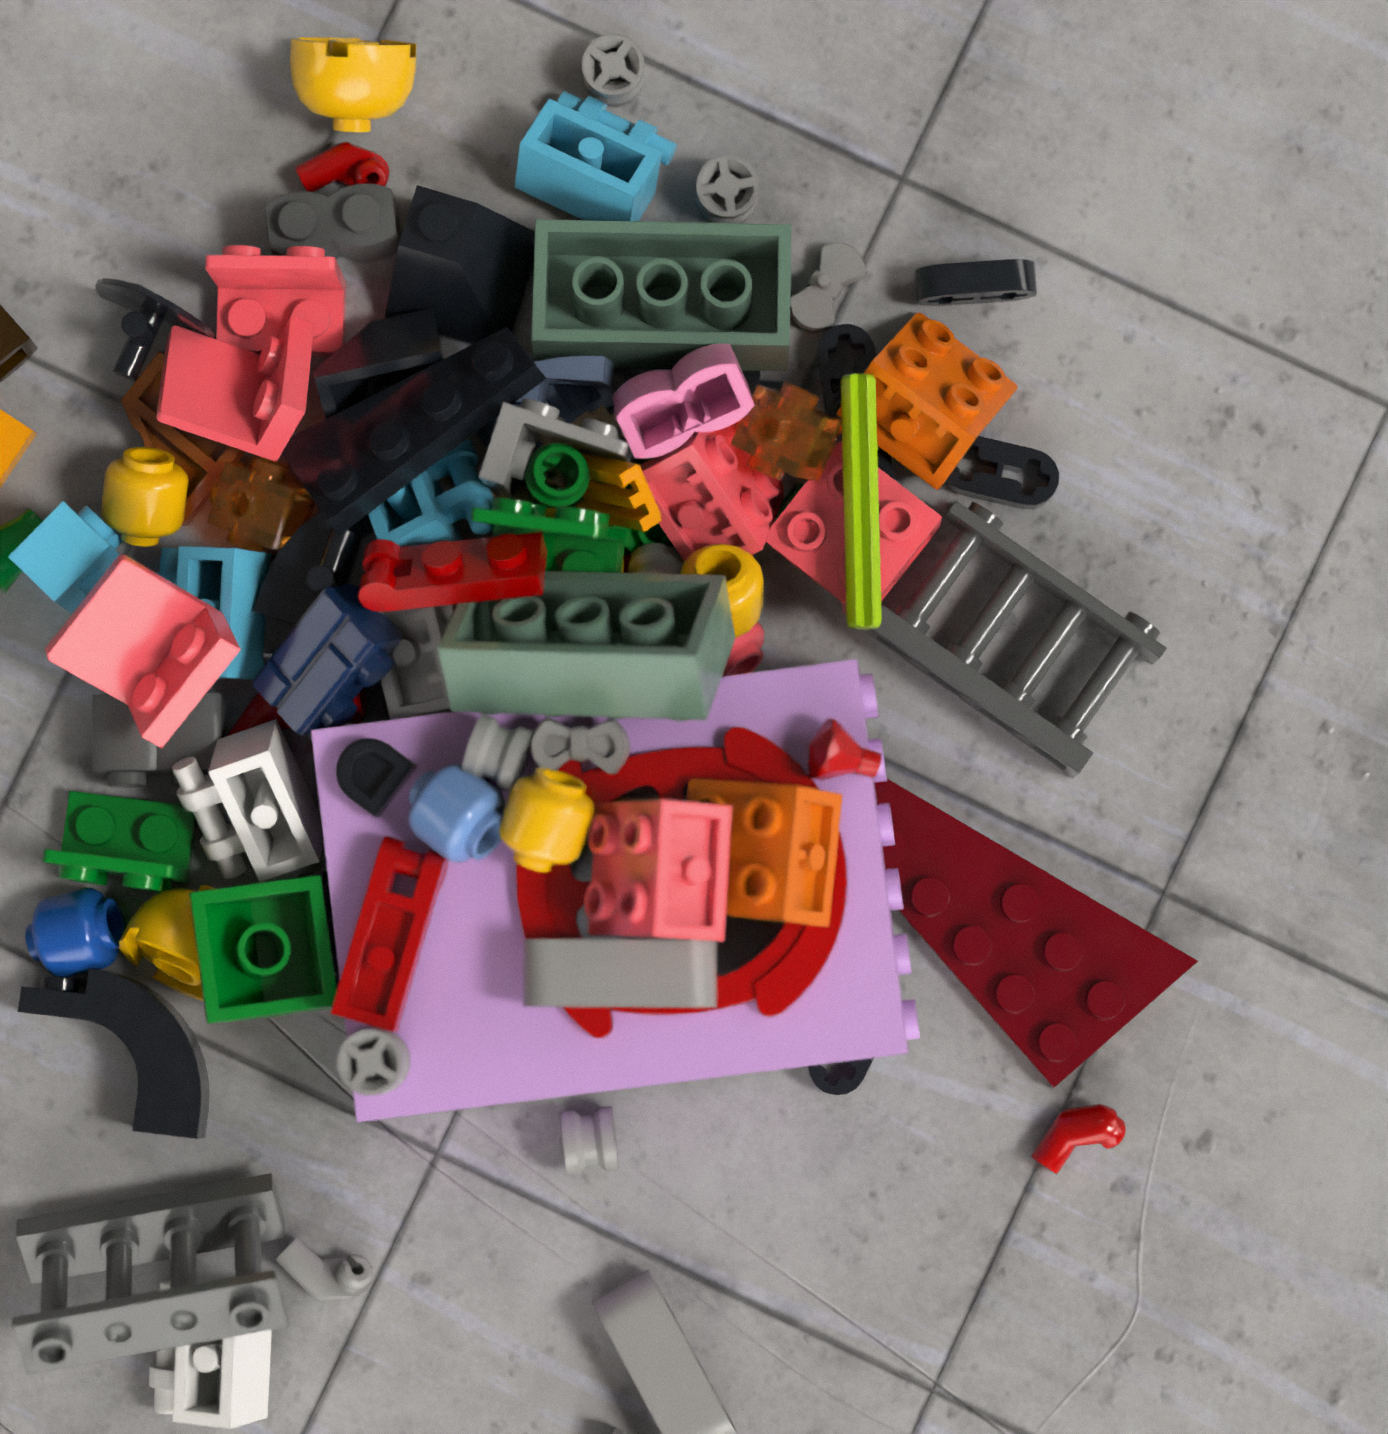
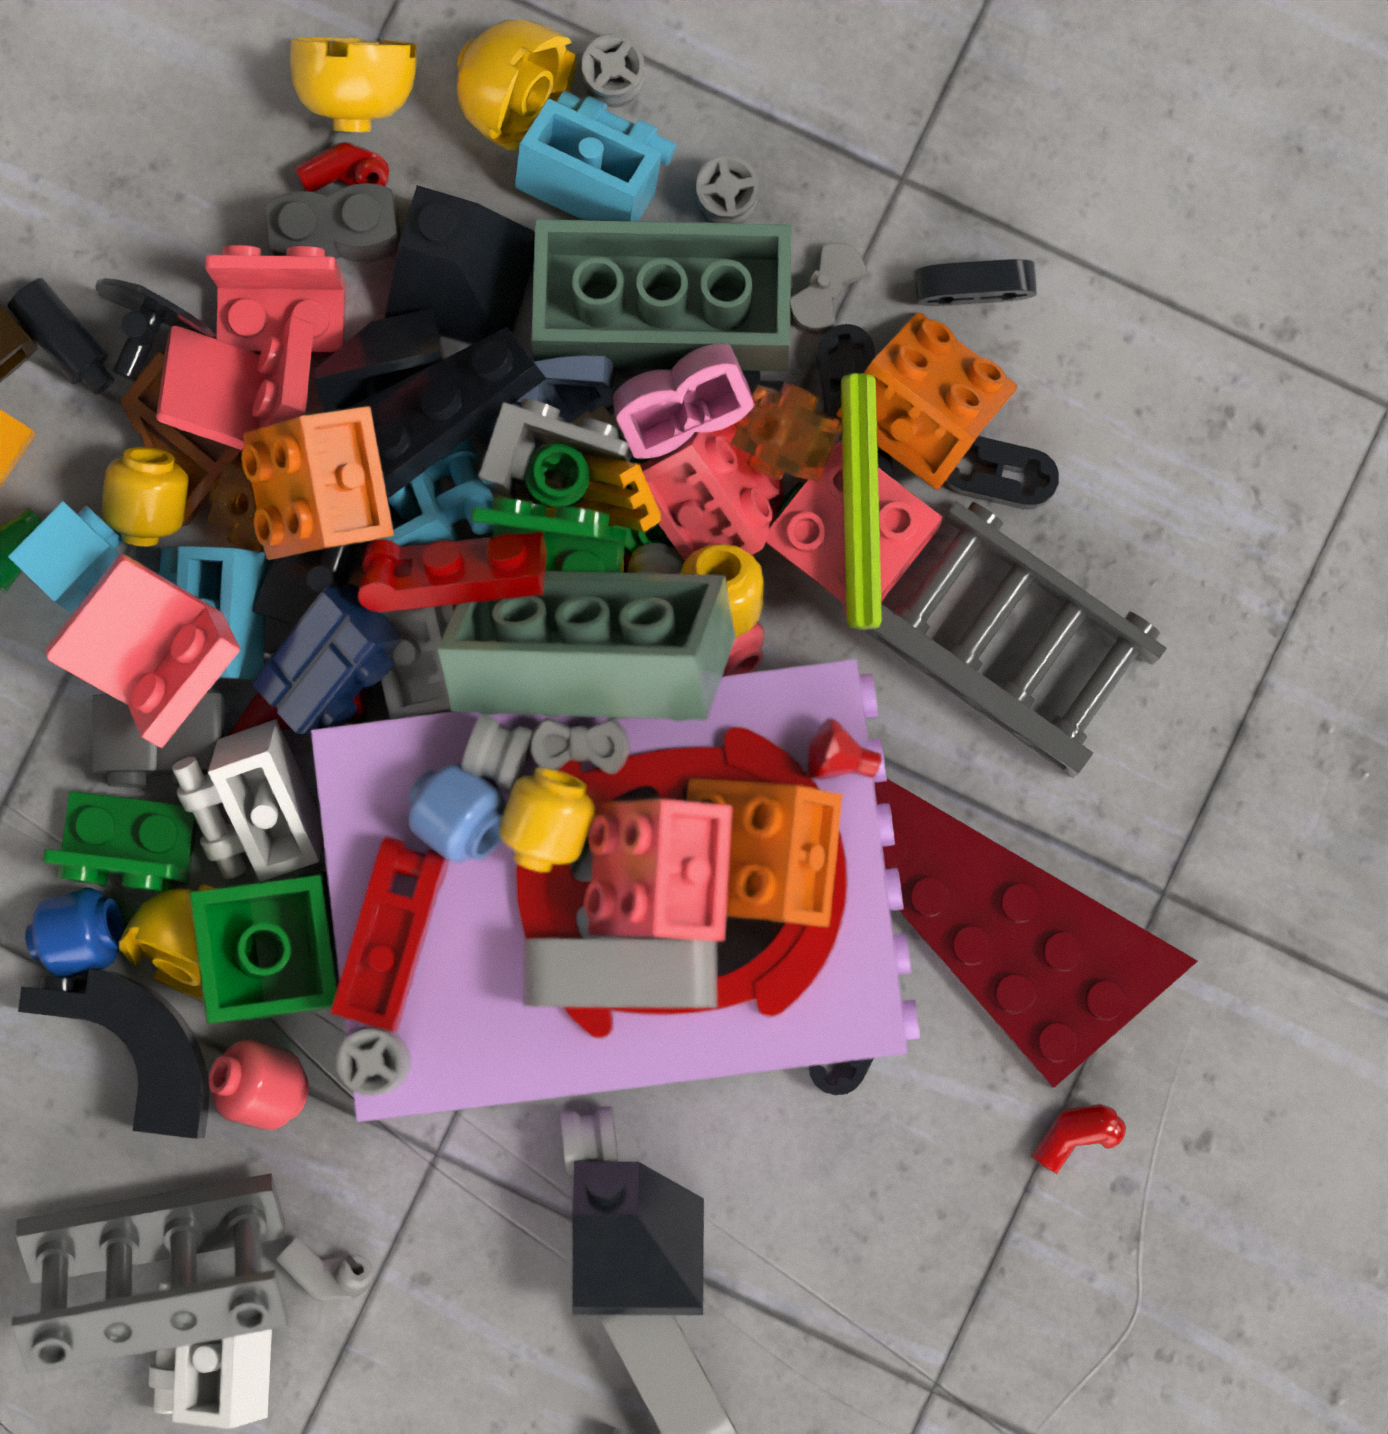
(61, 335): none -> black cylinder
(258, 1085): none -> coral head
(316, 483): none -> orange bracket
(372, 773): black tile -> none
(510, 77): none -> yellow cylinder
(635, 1242): none -> black slope

